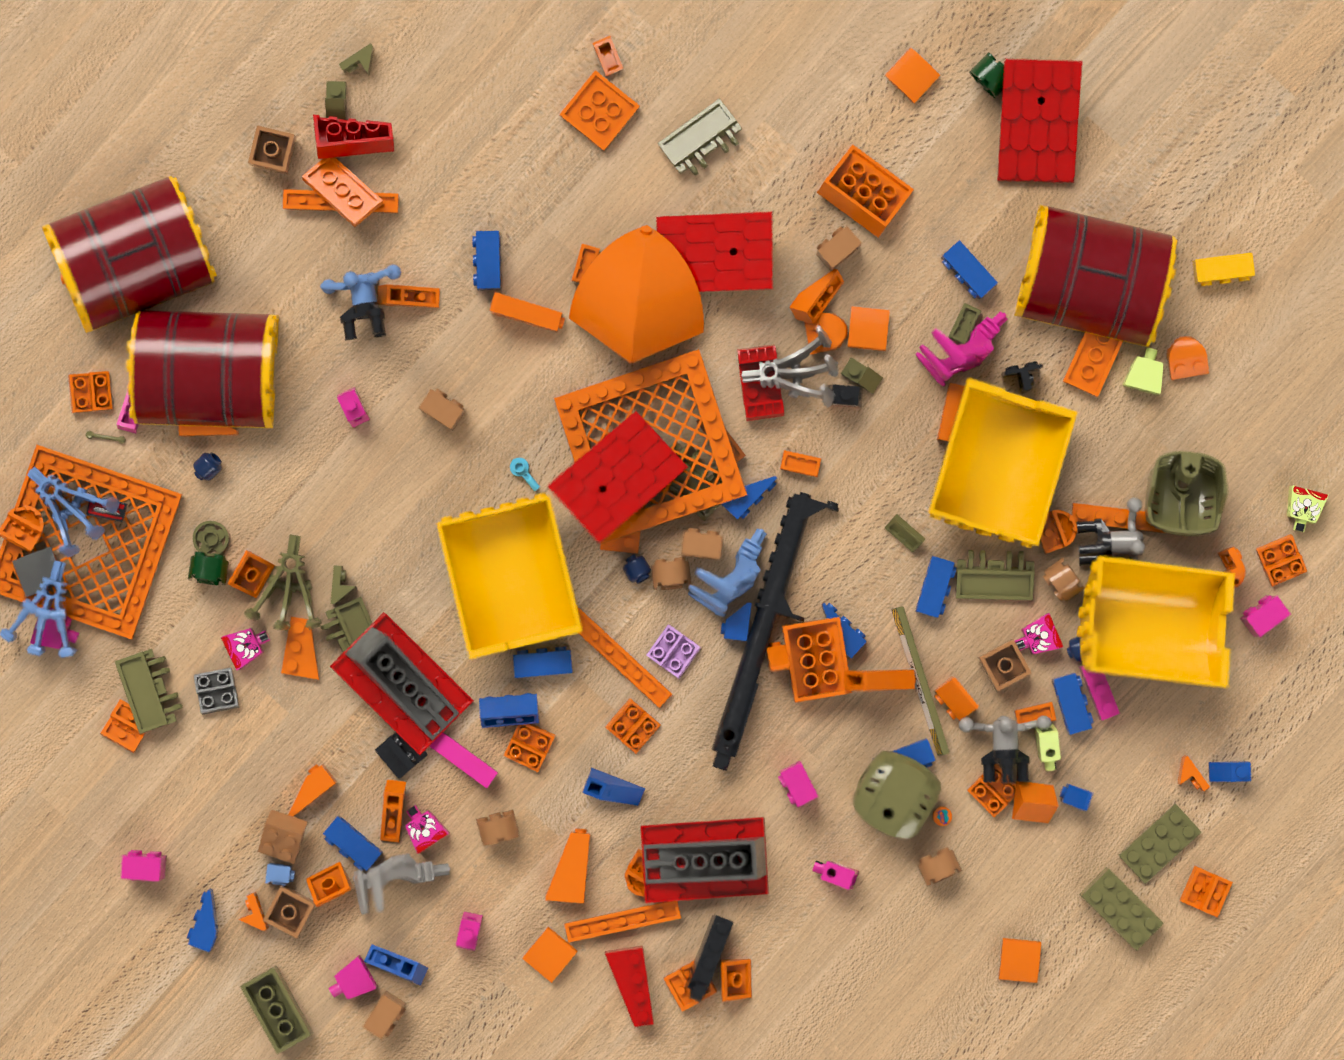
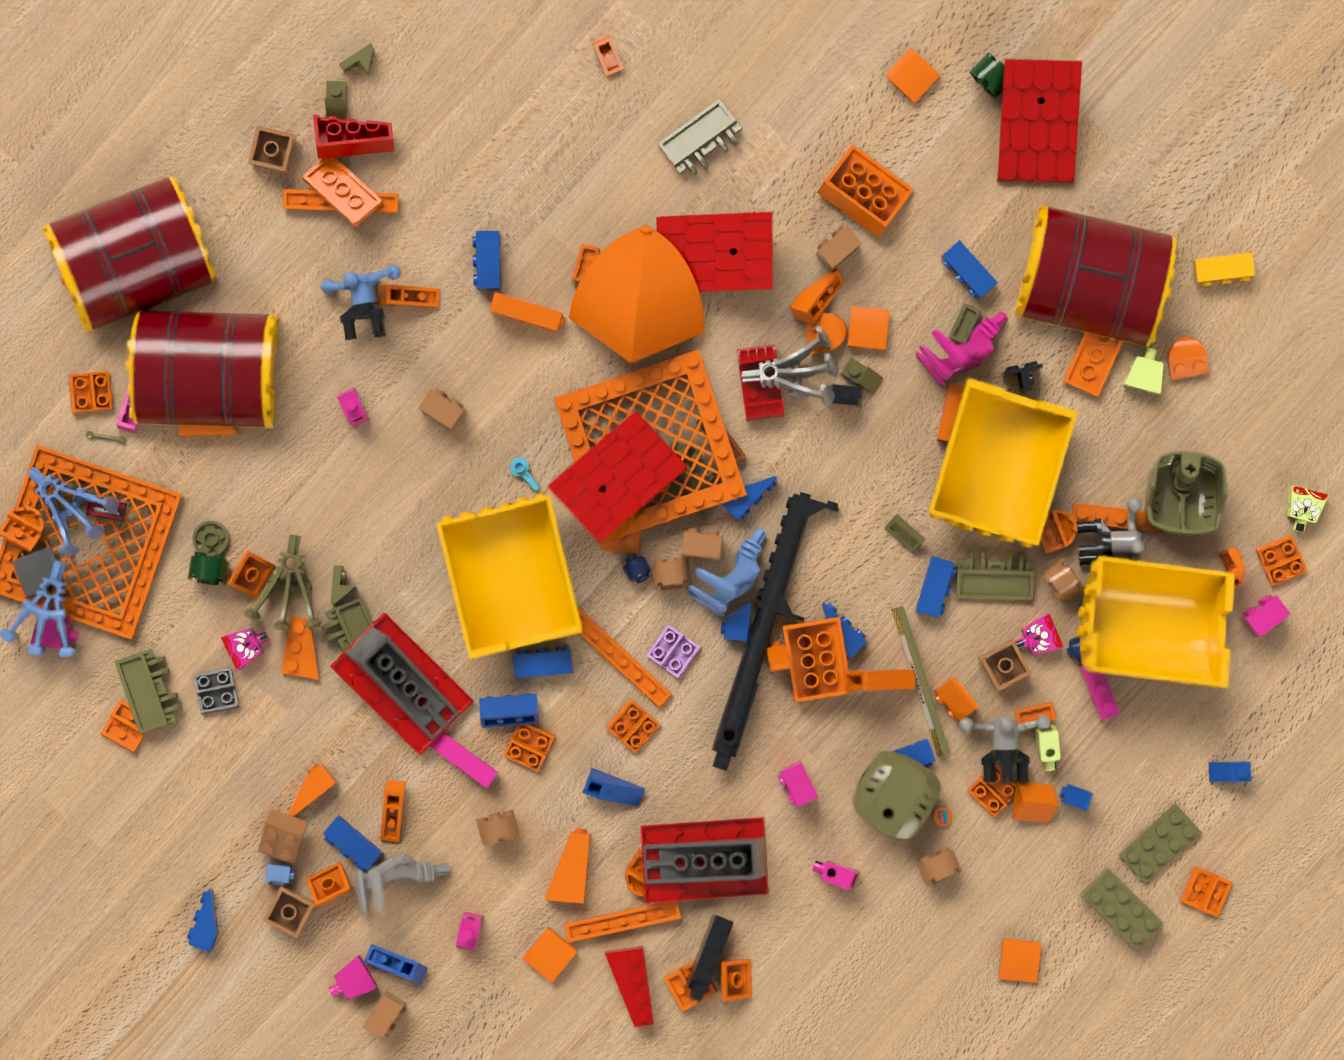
(143, 866): dark pink brick -> none
(207, 466): dark blue head -> none
(257, 916): orange slope -> none
(276, 1009): olive brick -> none
(398, 755): black bracket -> none
(424, 829): torso -> none
(599, 110): orange plate -> none
(800, 463): orange plate -> none
(1072, 703): blue brick -> none
(1188, 770): orange slope -> none

